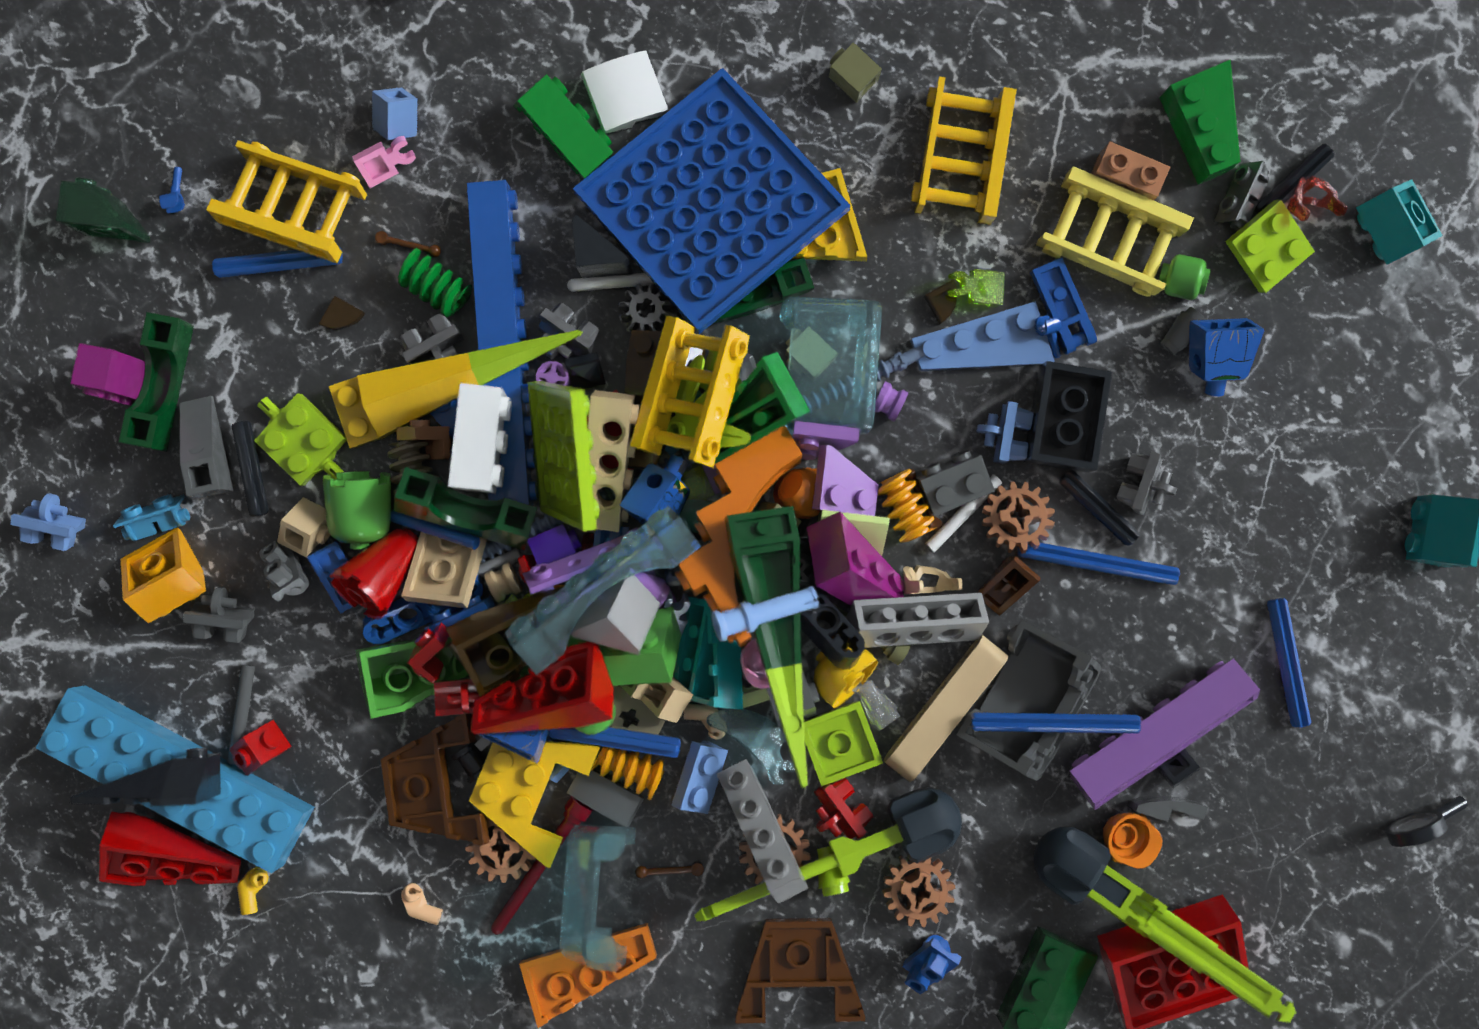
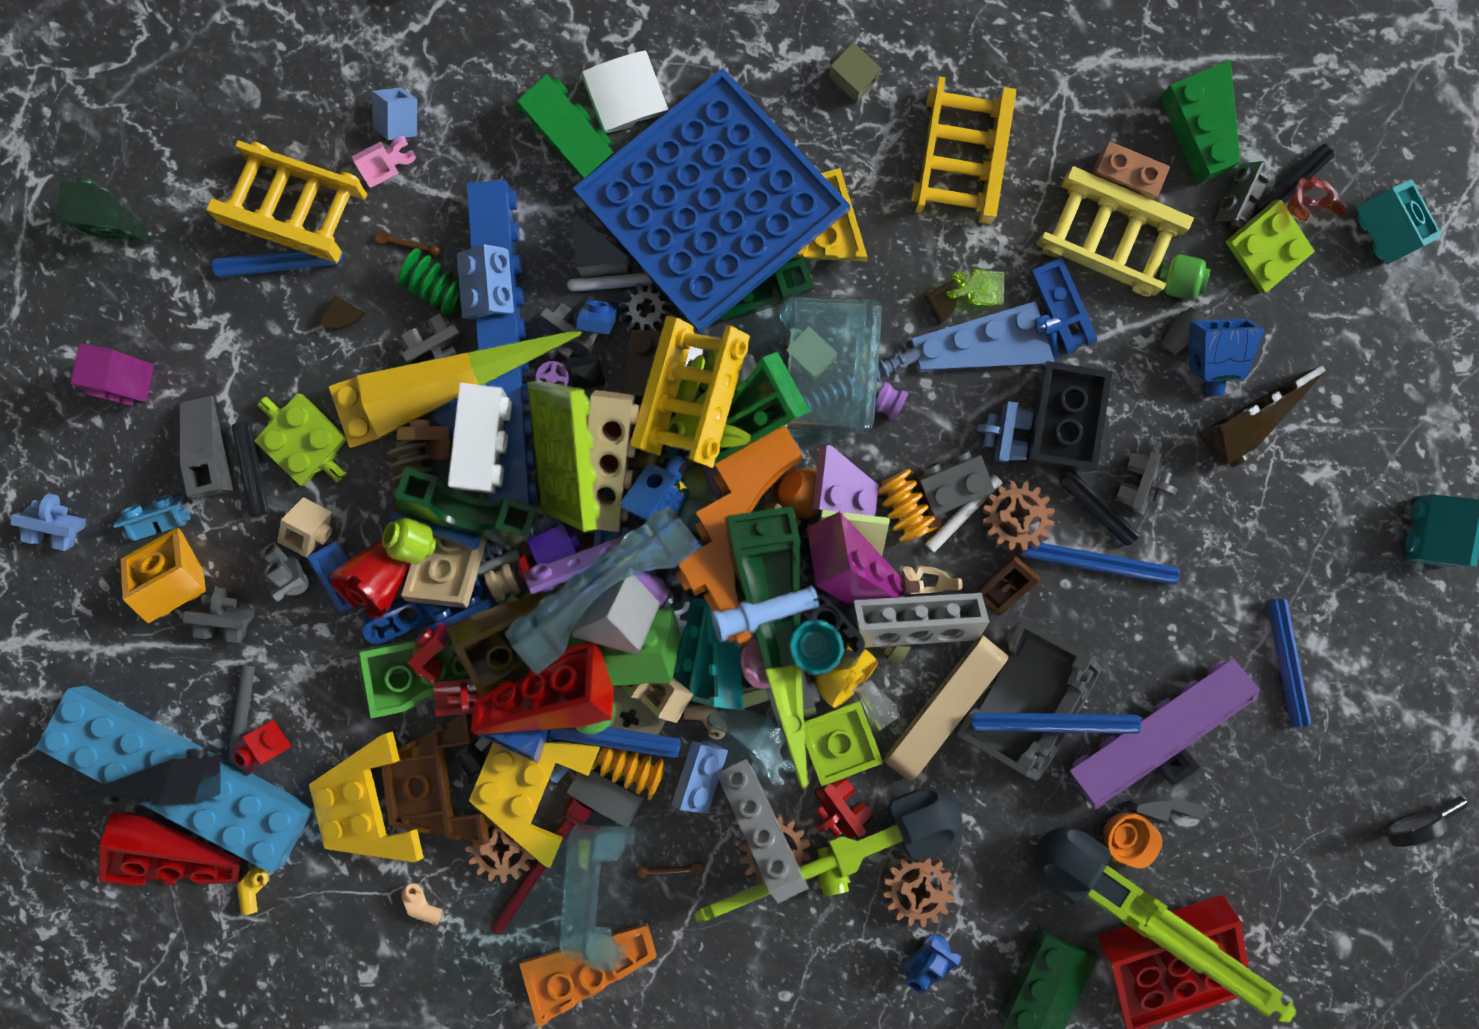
(152, 415): dark green arch -> none
(173, 201): blue hand -> none
(350, 807): none -> yellow wing
(357, 507): bright green cylinder -> none
(408, 540): none -> lime head
(485, 281): none -> medium blue bracket
(597, 316): none -> blue plate
(799, 955): reddish brown wing -> none
(811, 435): medium lavender wing -> none
(816, 647): none -> teal hair
(1249, 426): none -> dark brown wedge

